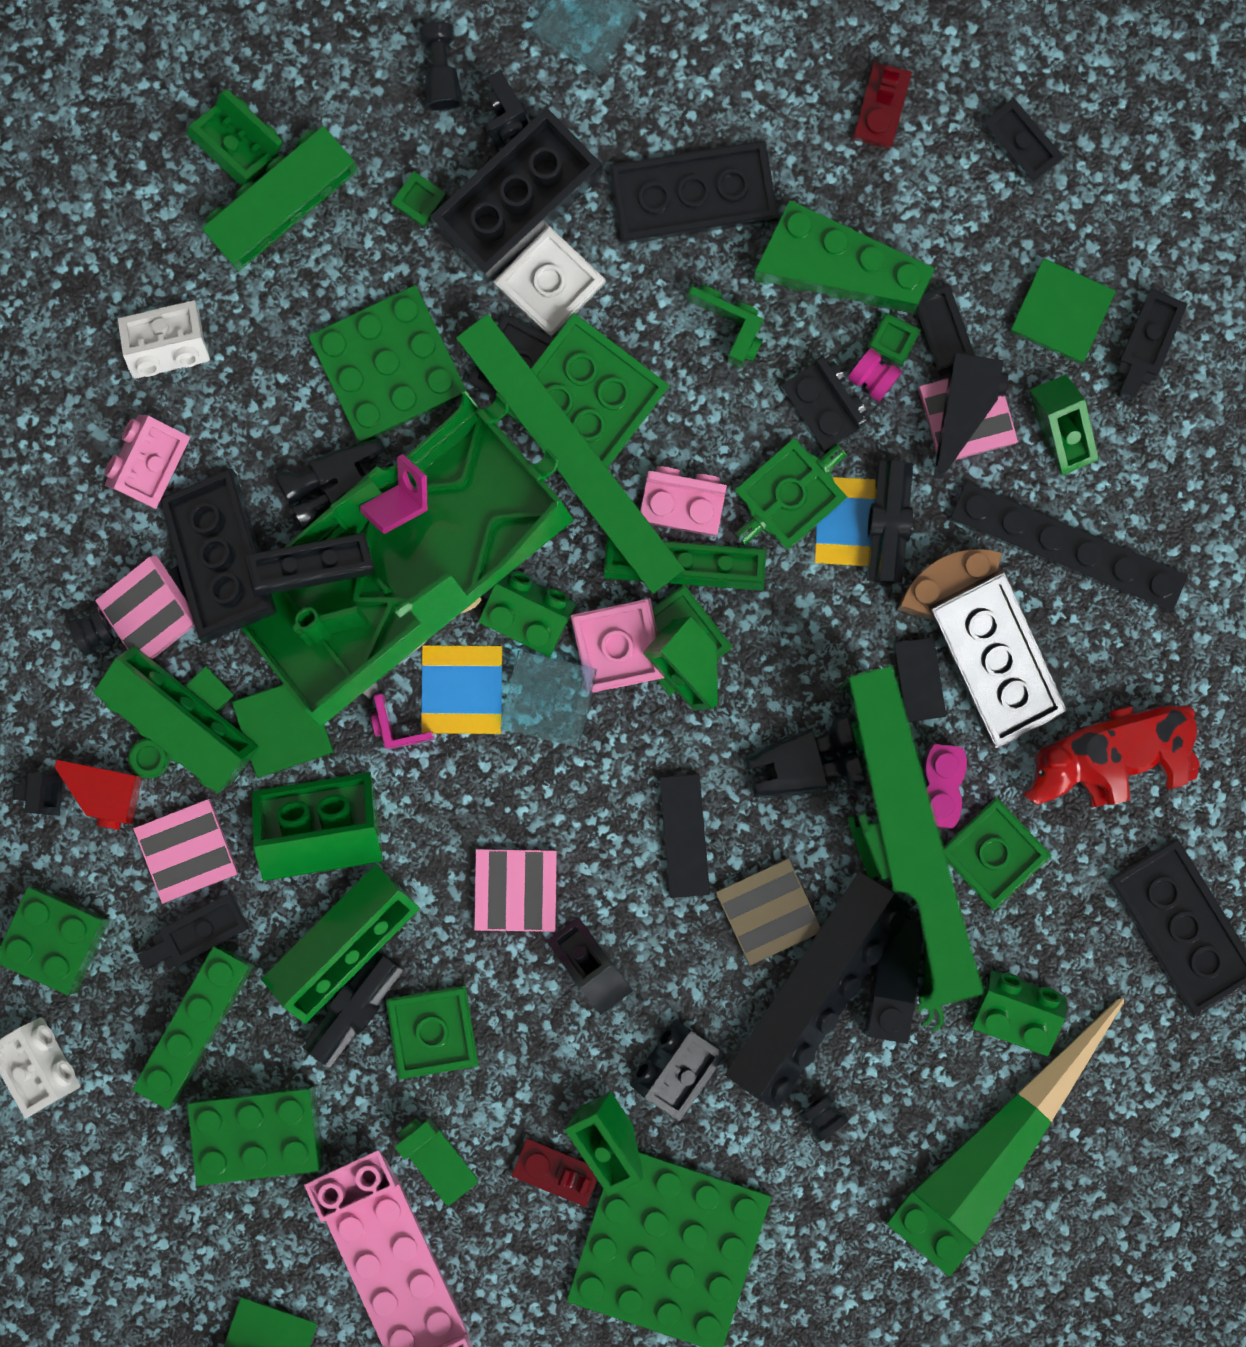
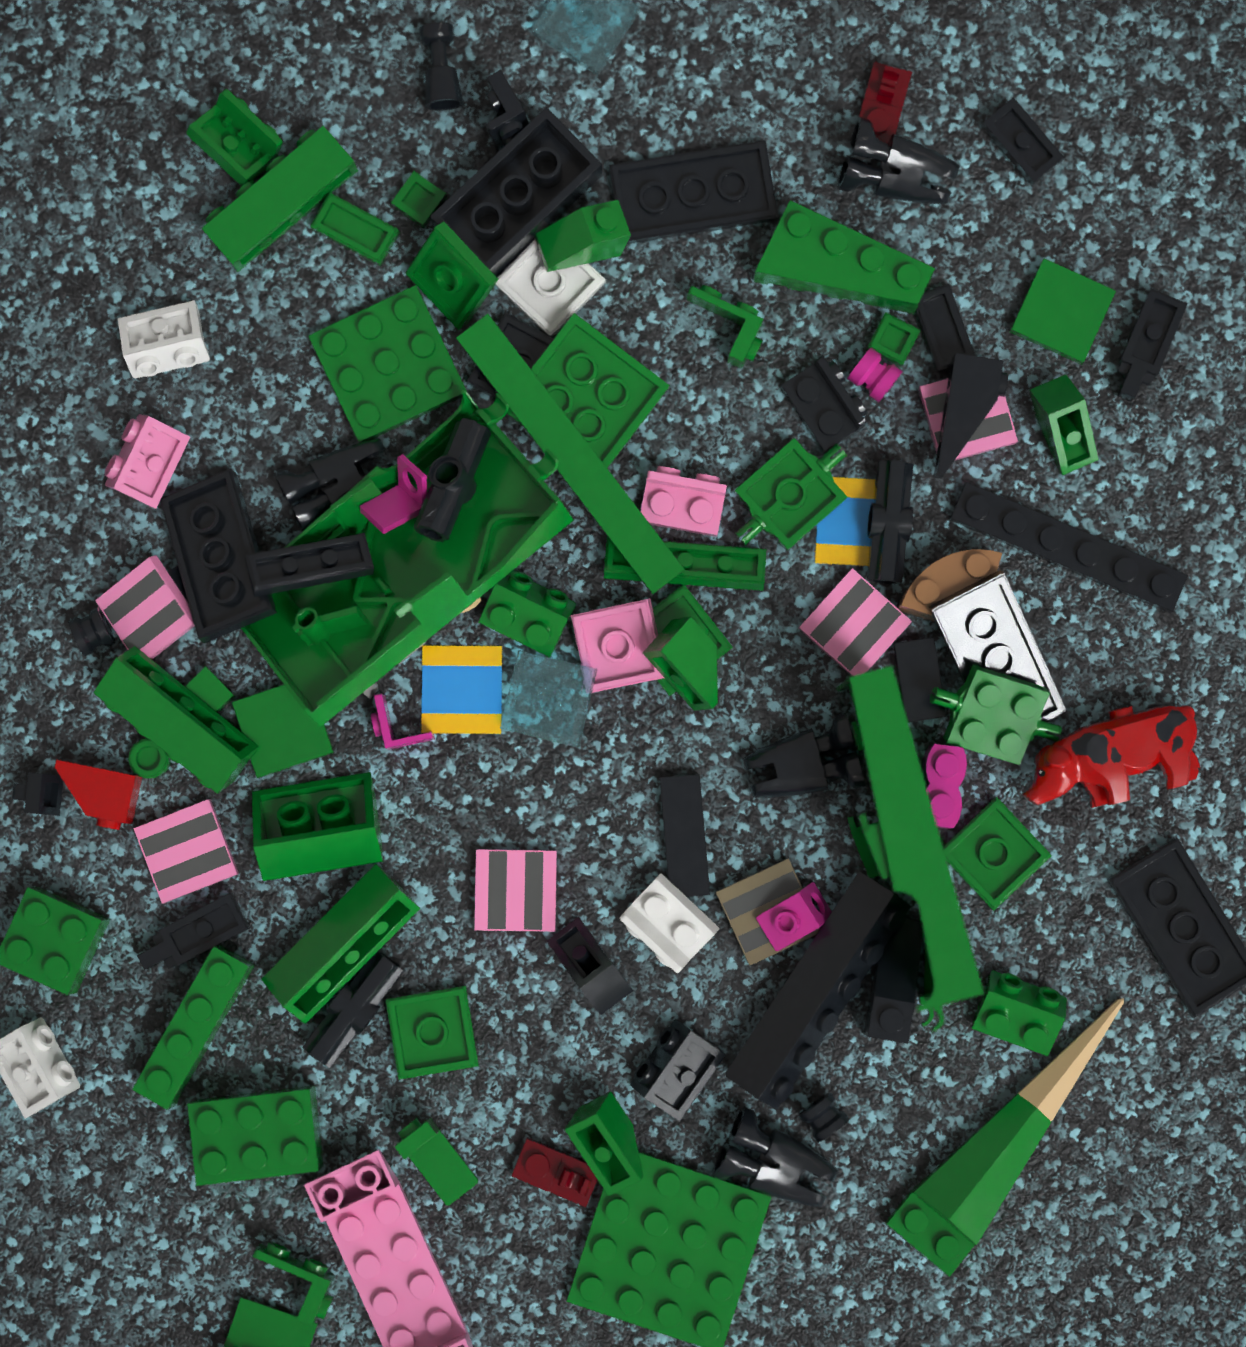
(317, 1300): none -> green bracket
(355, 229): none -> green tile
(446, 497): none -> black piece
(451, 275): none -> green tile
(584, 237): none -> green slope
(668, 923): none -> white bracket
(779, 1163): none -> black piece
(794, 917): none -> dark pink bracket
(855, 624): none -> tile
(900, 170): none -> black piece
(995, 714): none -> green plate

